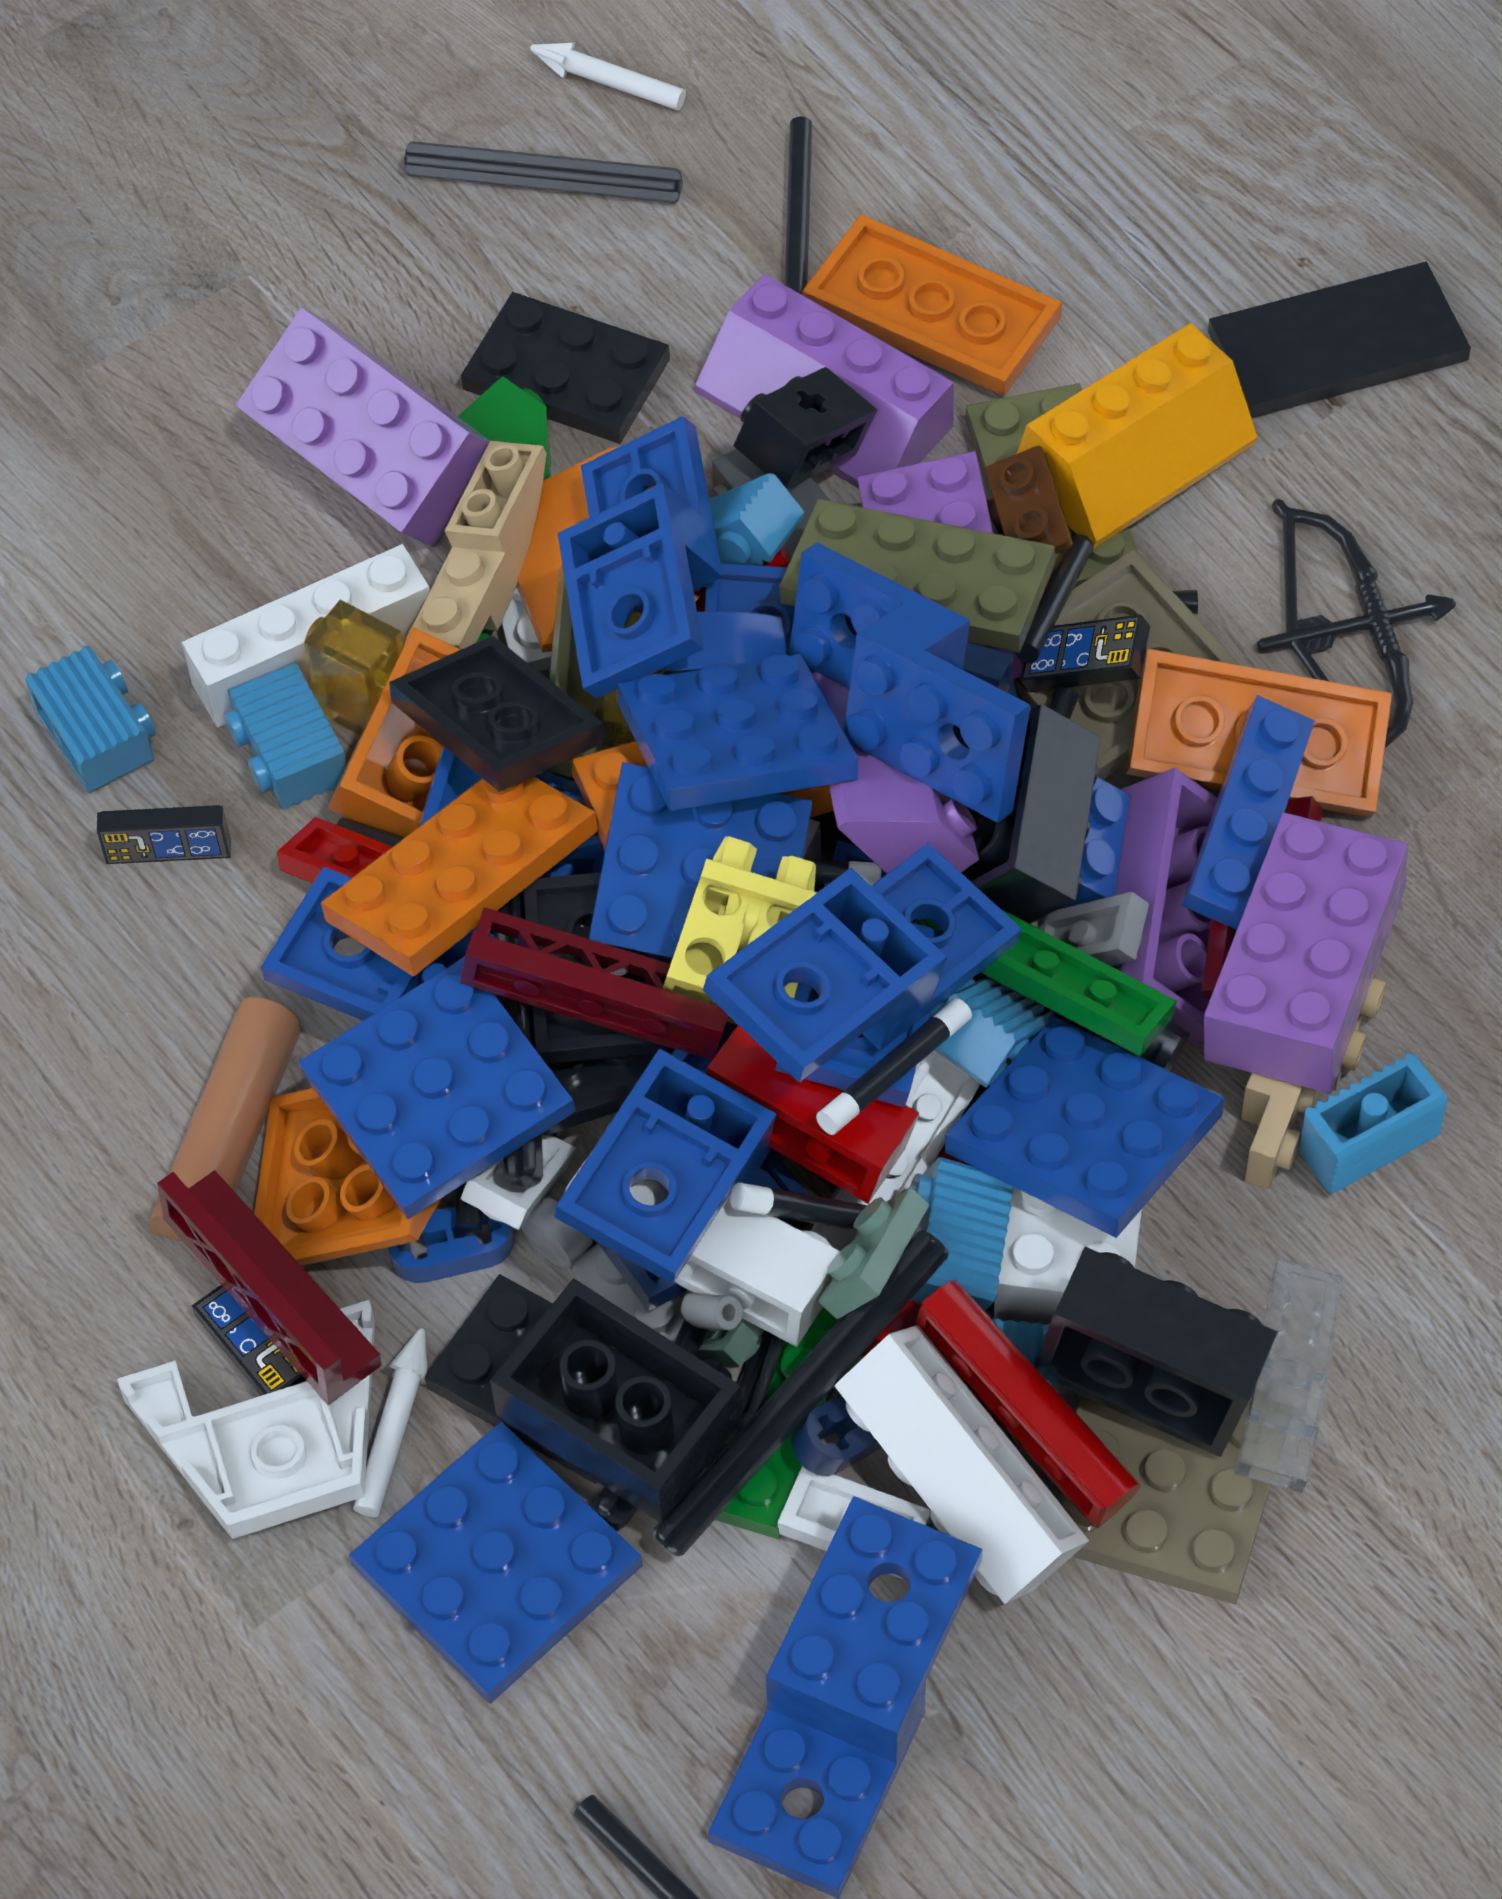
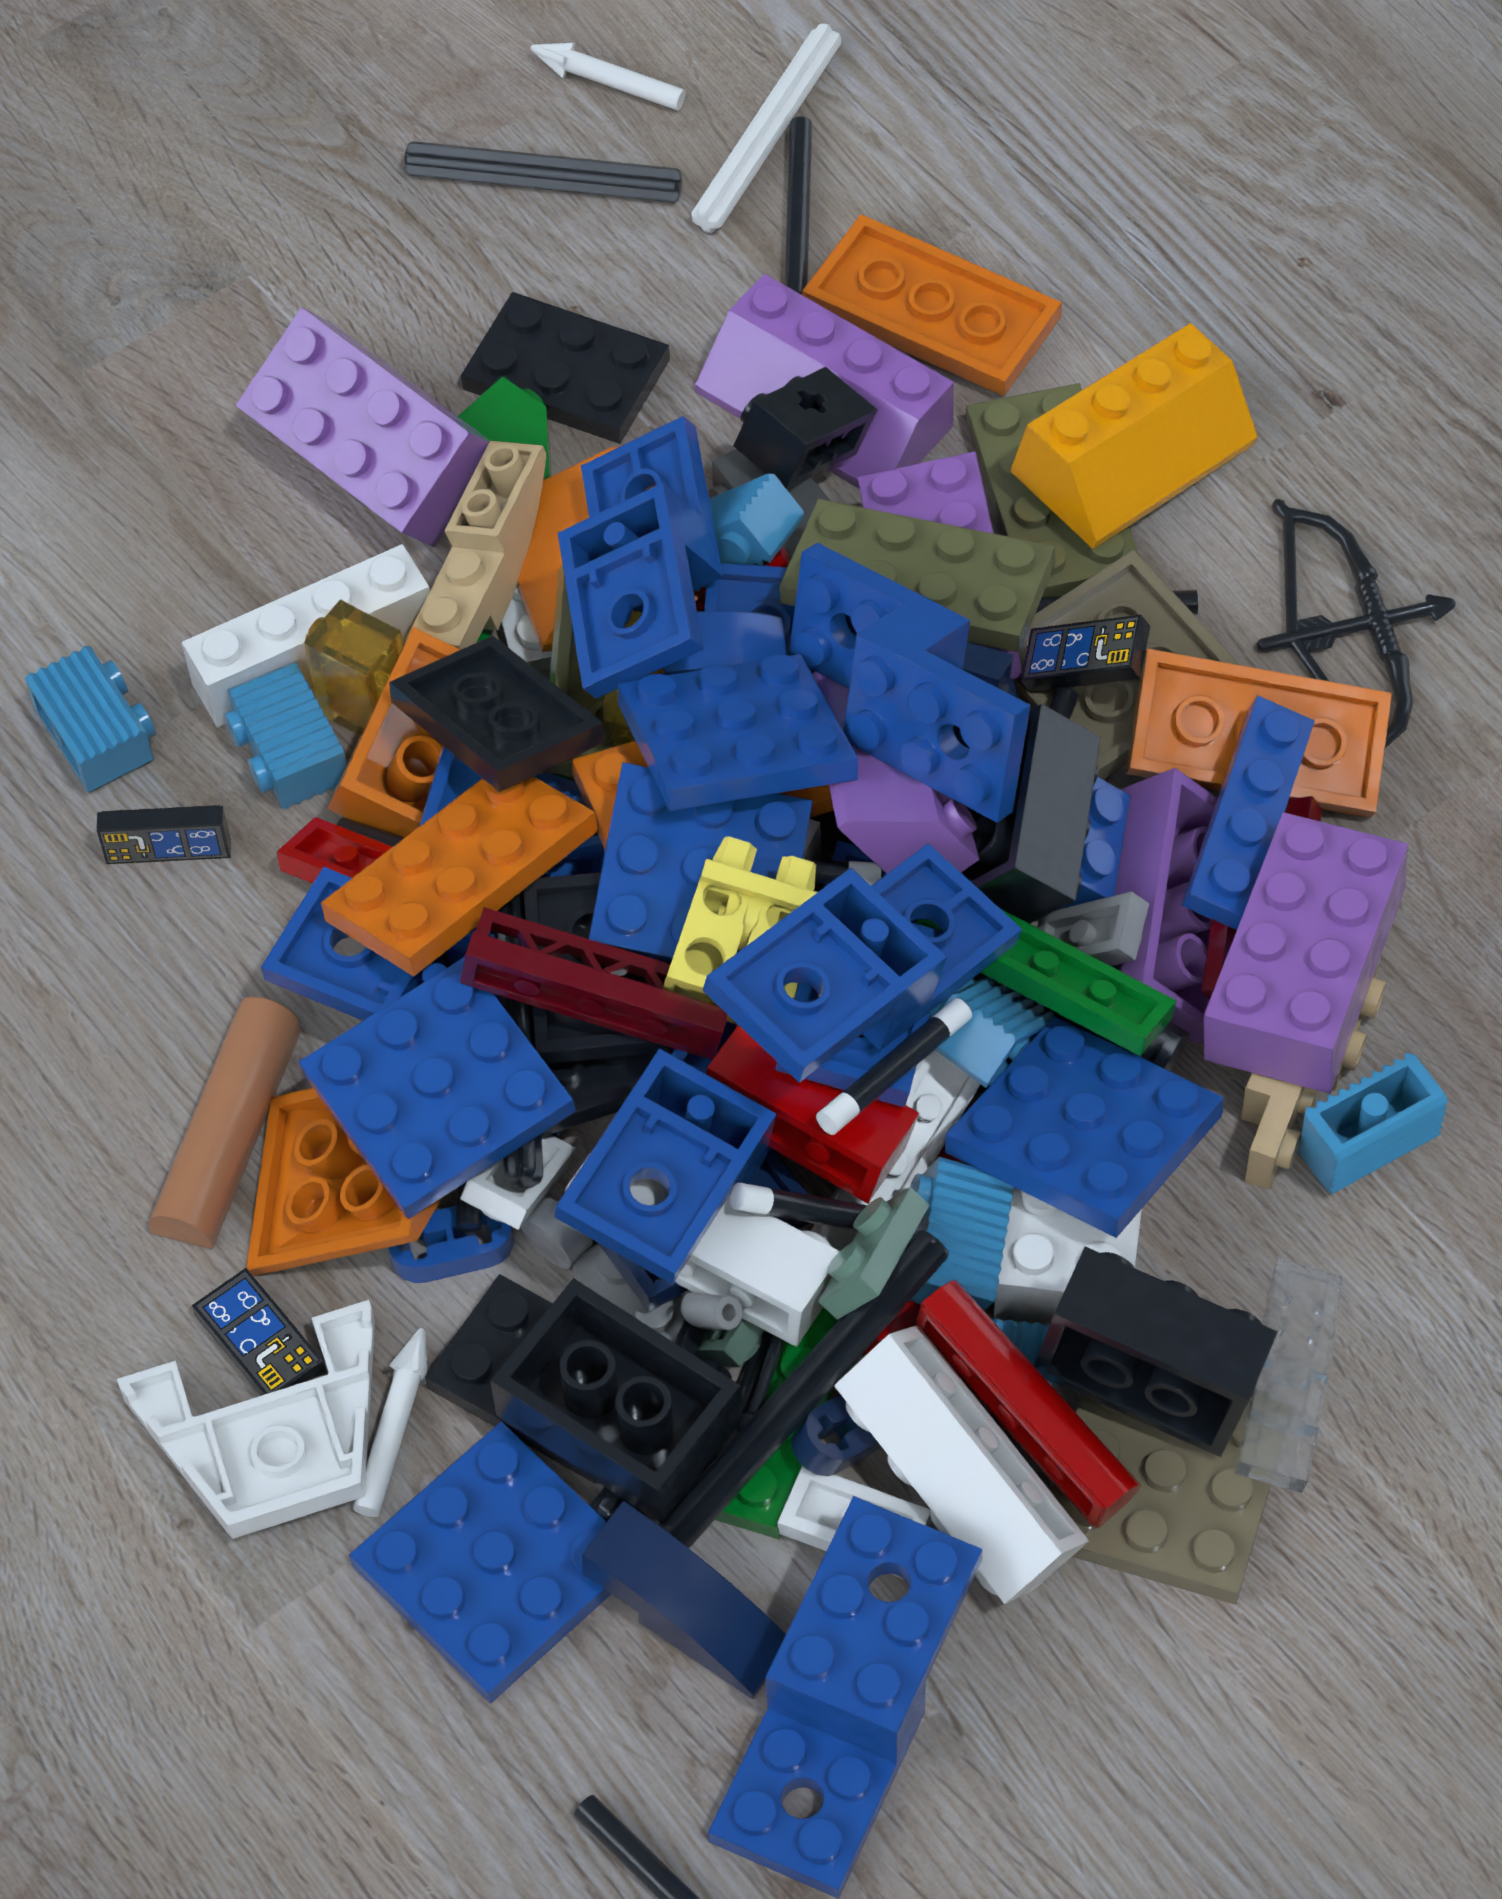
(268, 1284): dark red fence -> none
(683, 1599): none -> dark blue slope
(766, 128): none -> white axle
(1027, 500): reddish brown bracket -> none
(1055, 597): black bar -> none
(1340, 338): black tile -> none

